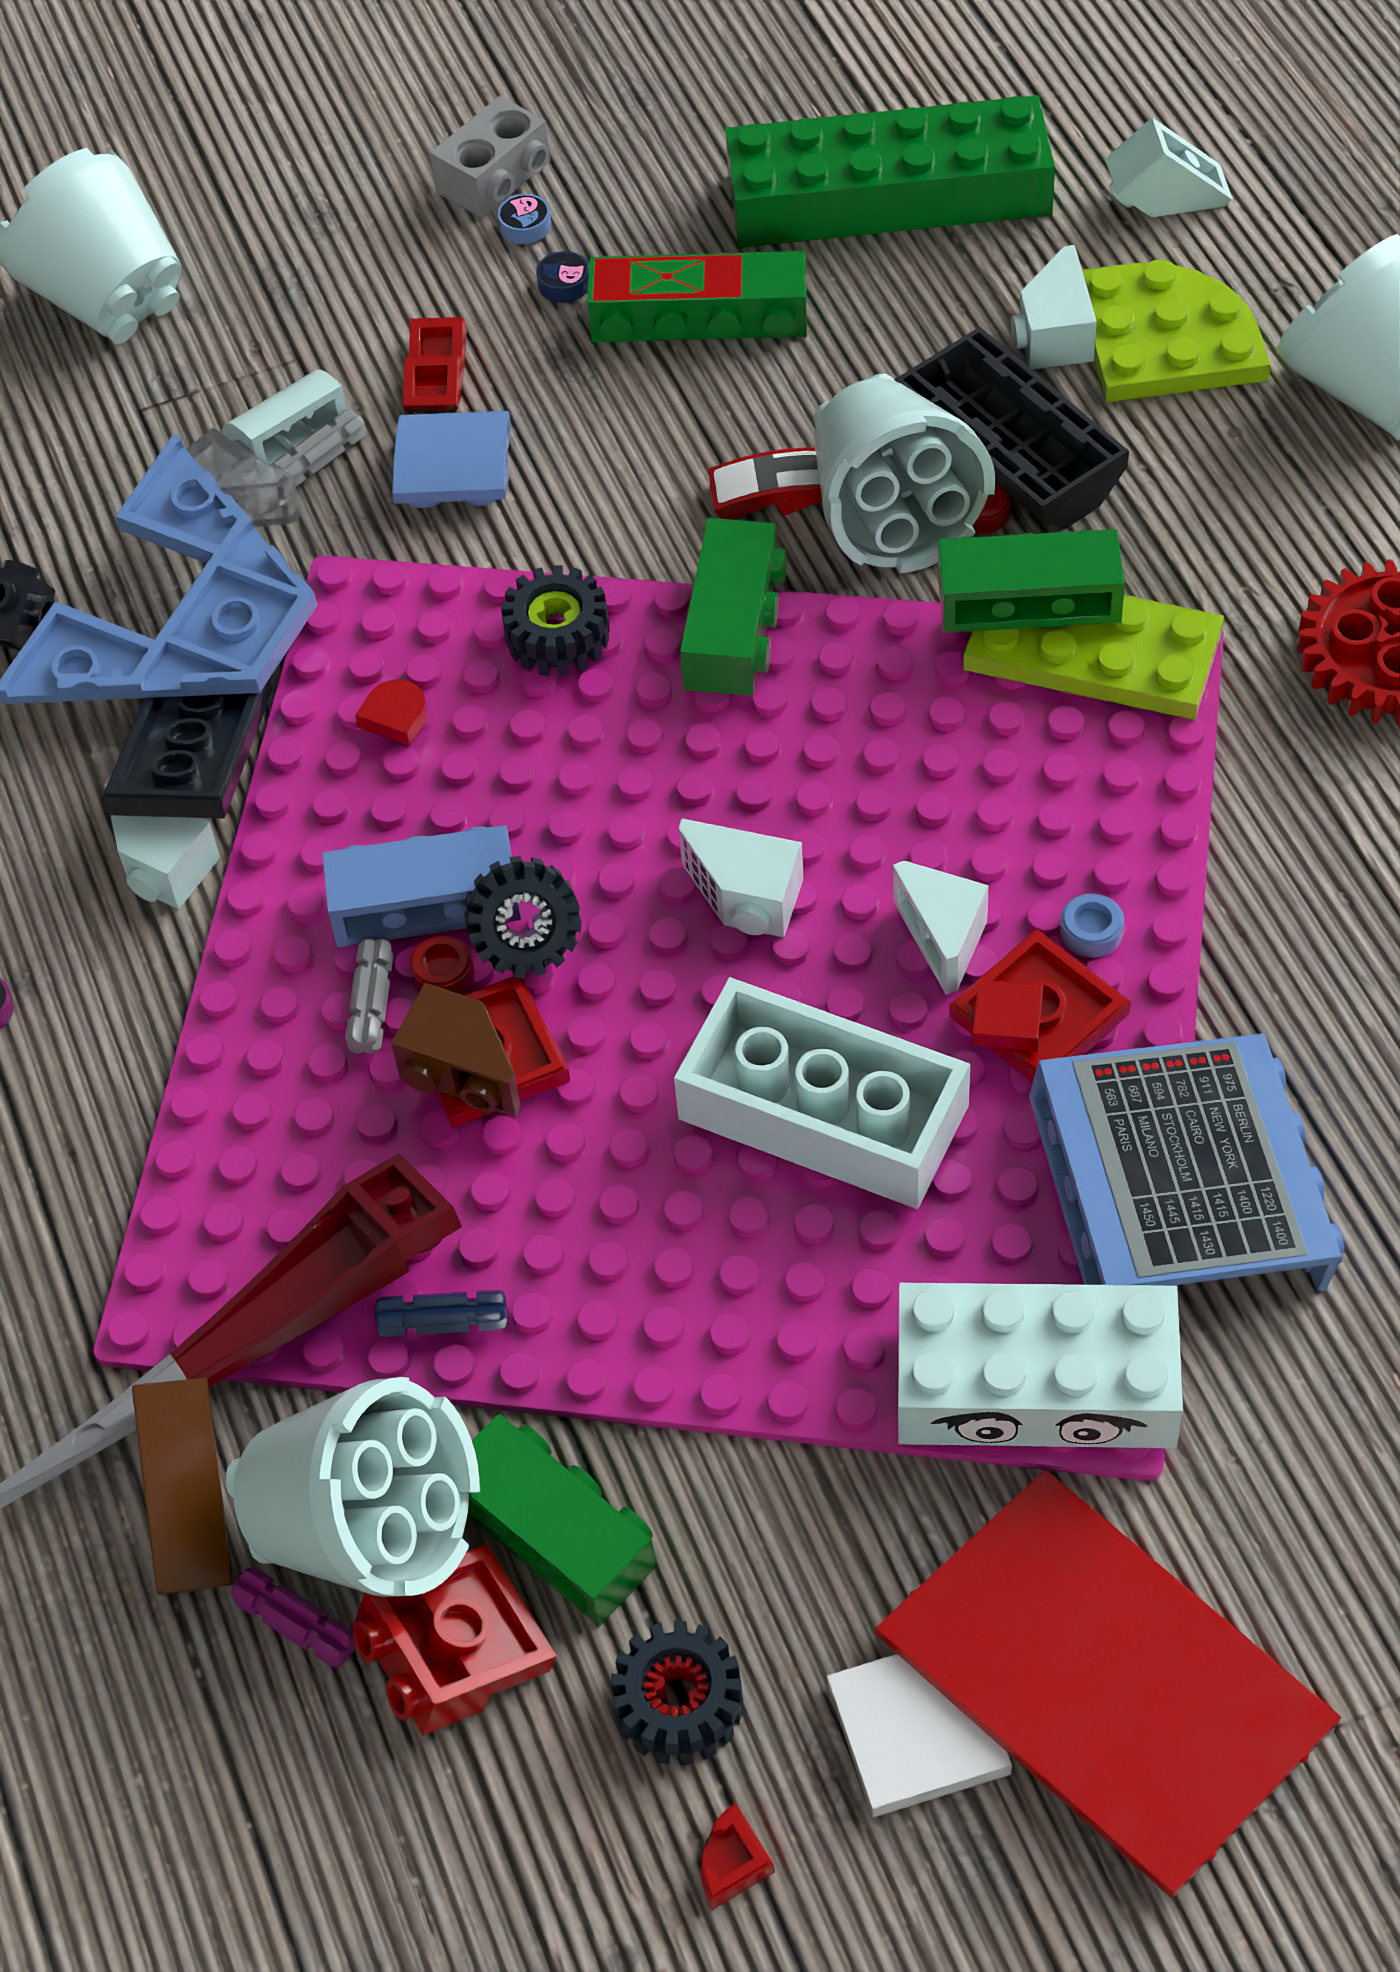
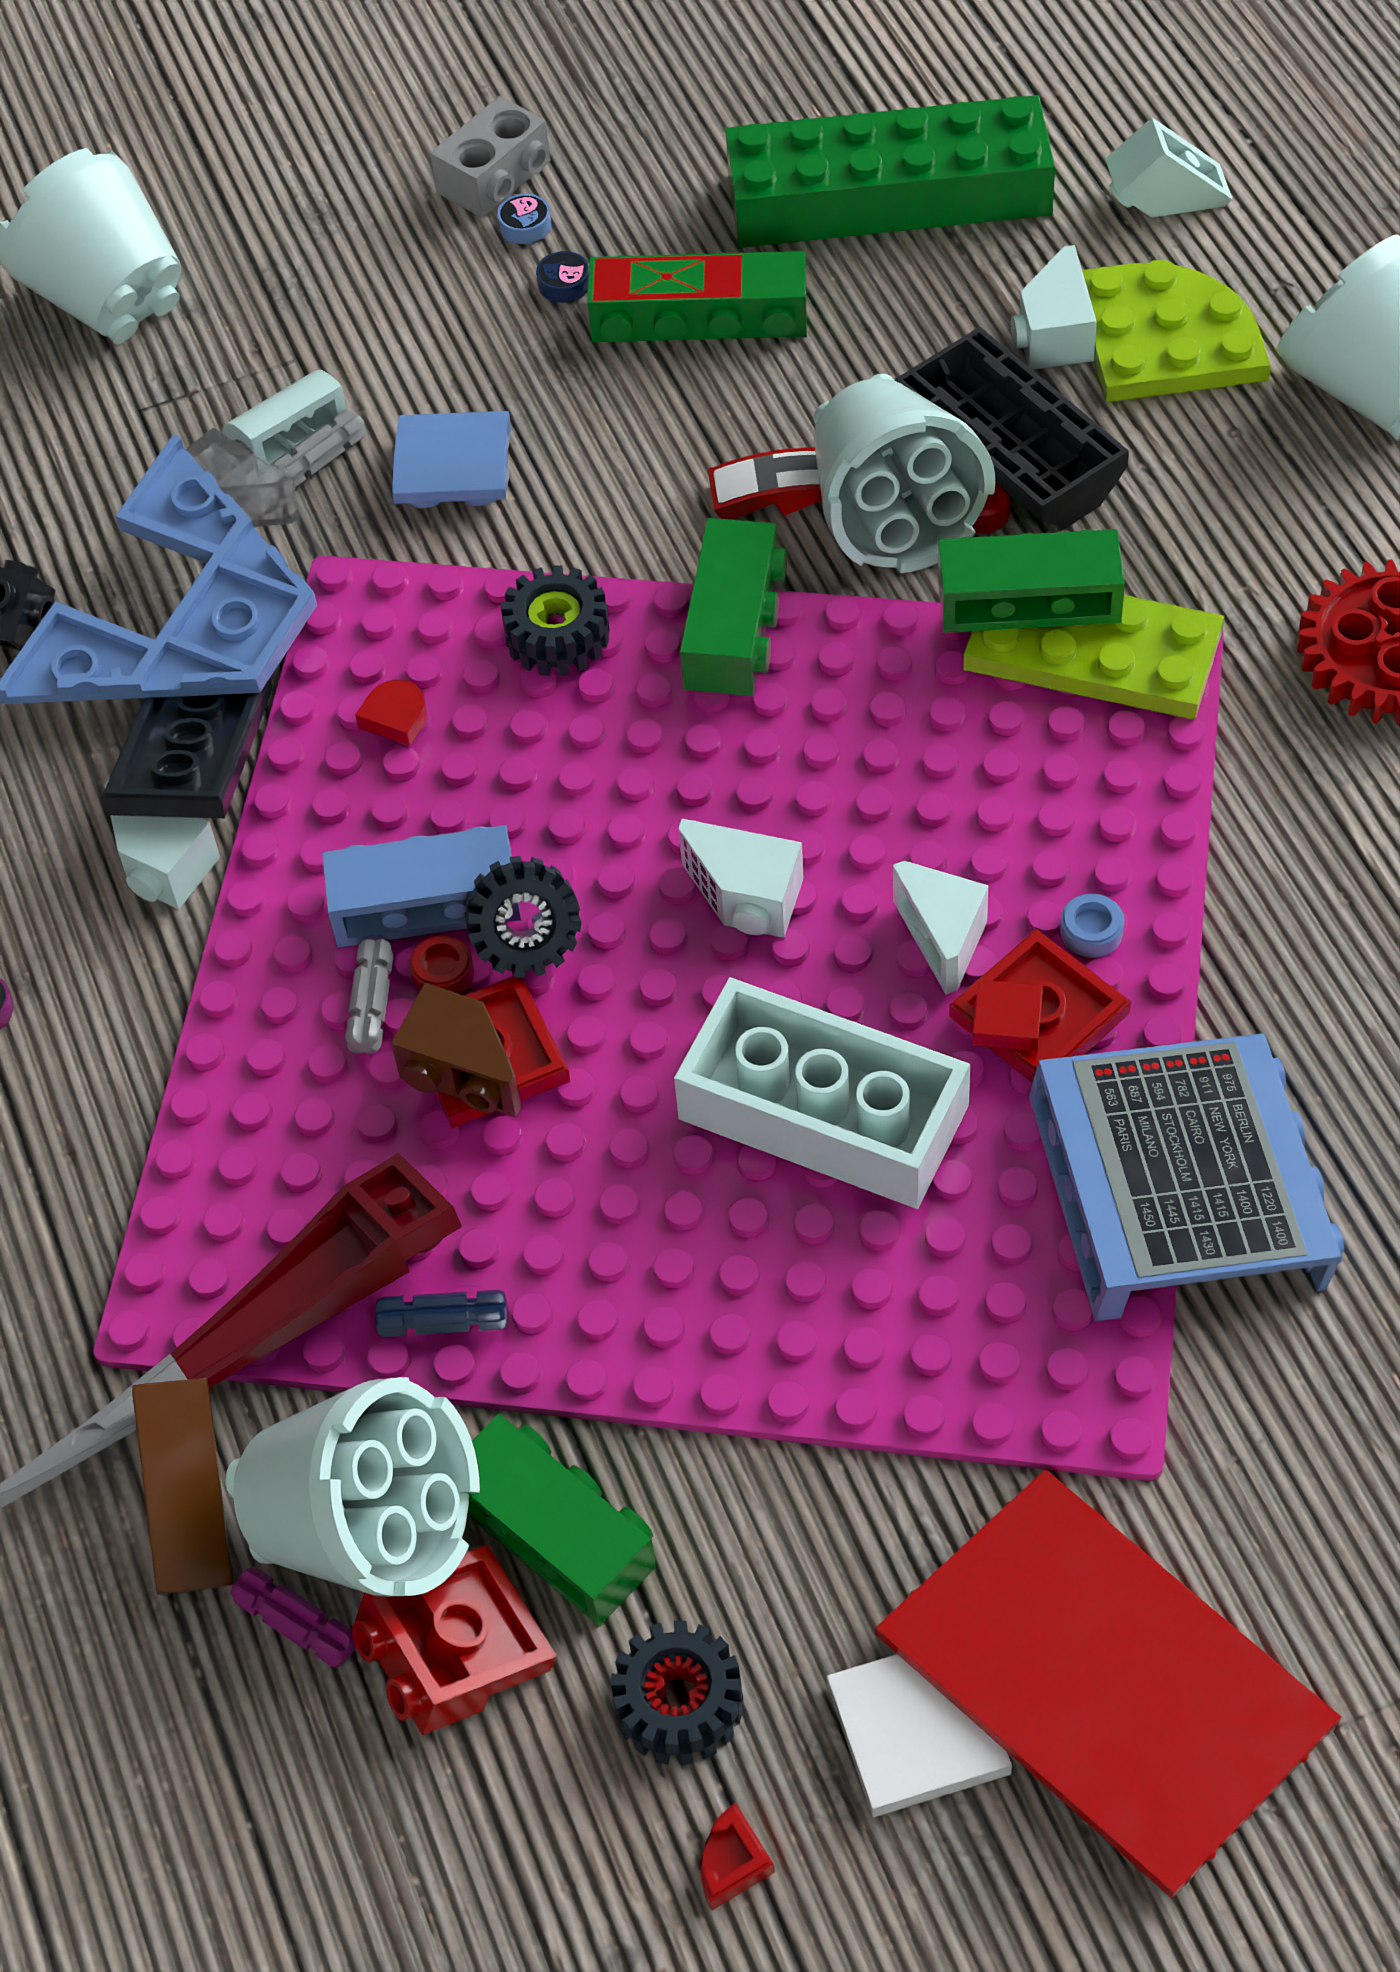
(434, 364): red slope -> none
(1039, 1365): light aqua brick -> none

